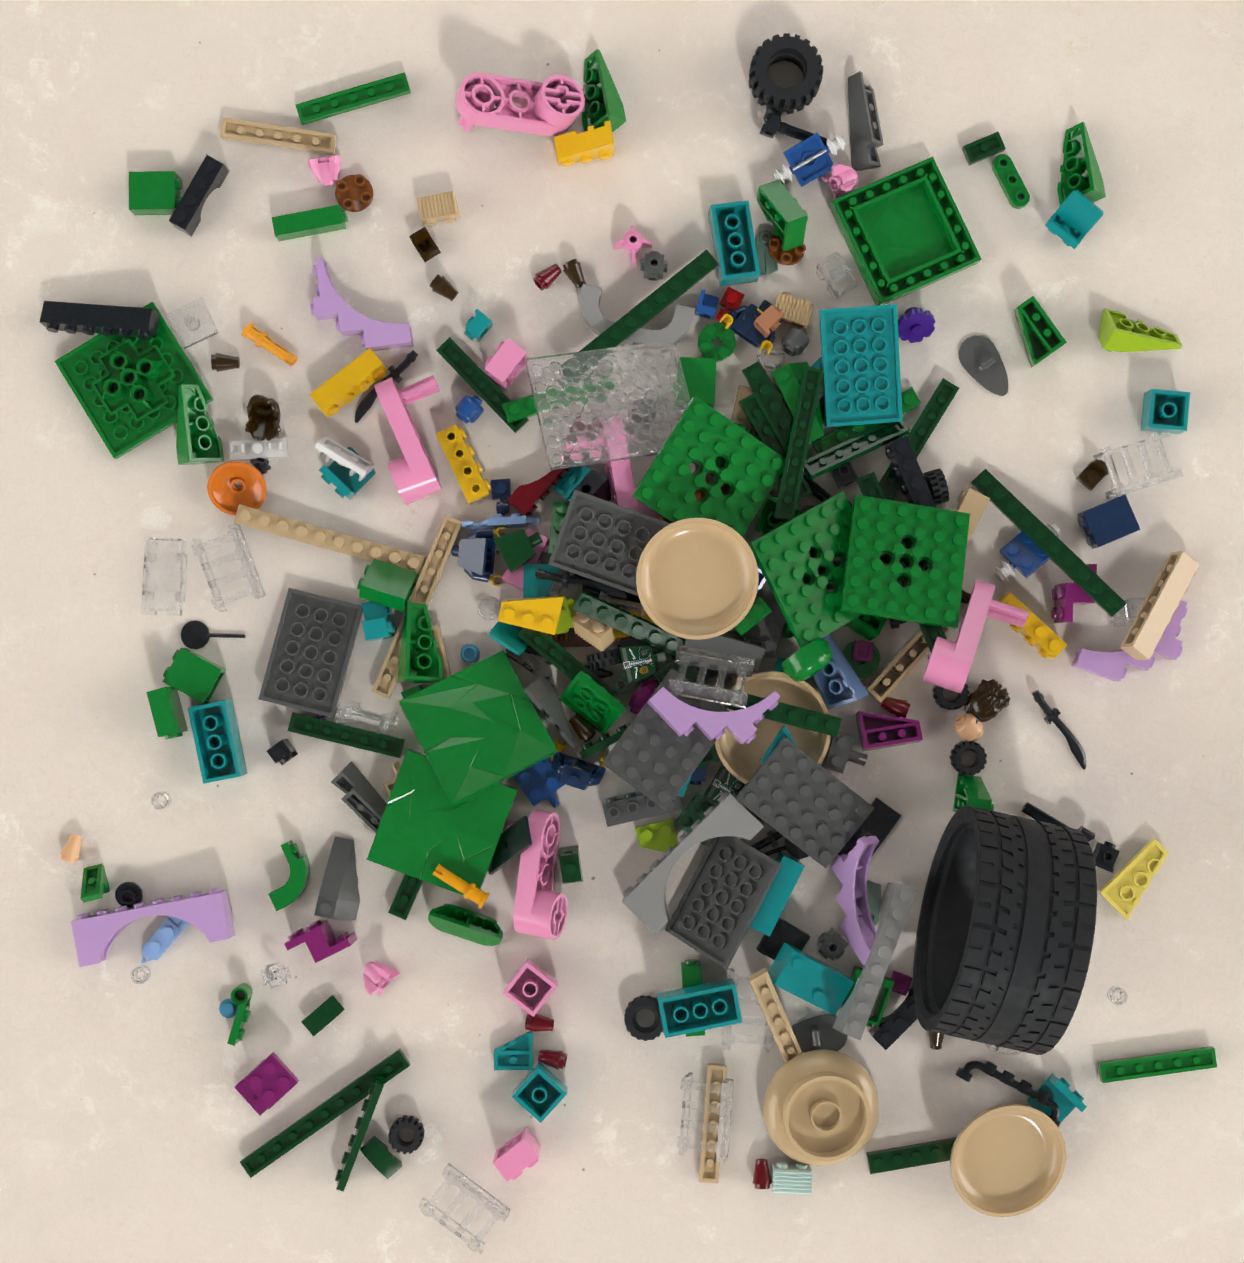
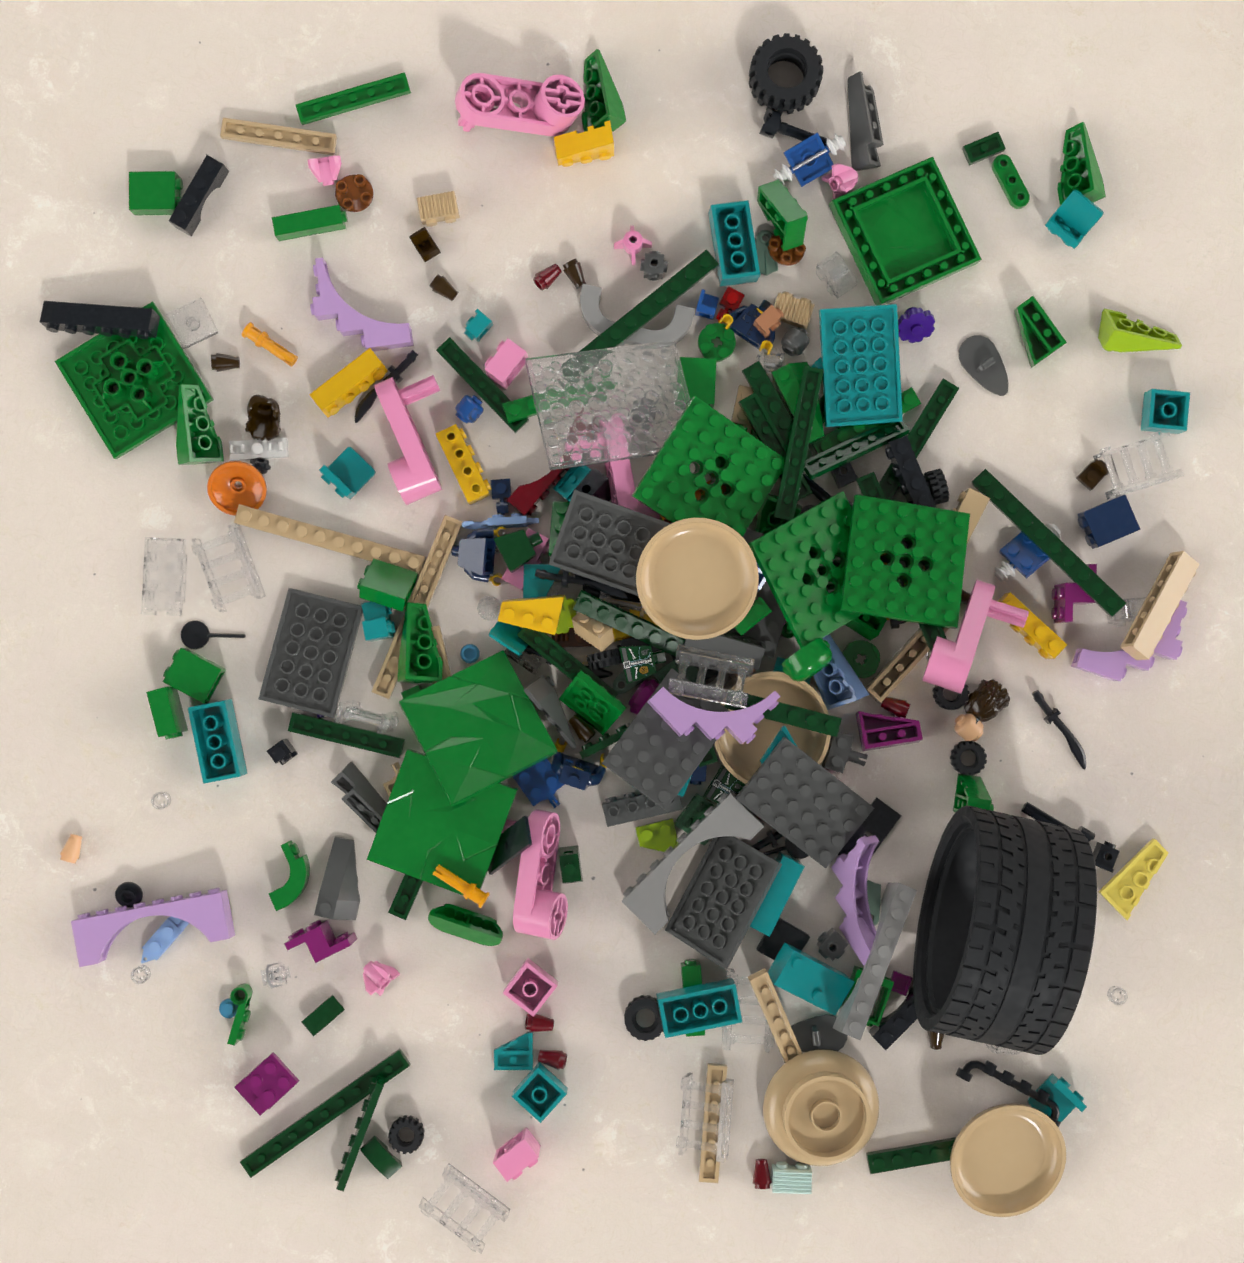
(94, 883): green slope -> none
(344, 457): white plate -> none
(862, 650): magenta tile -> none
(1157, 1064): green plate -> none

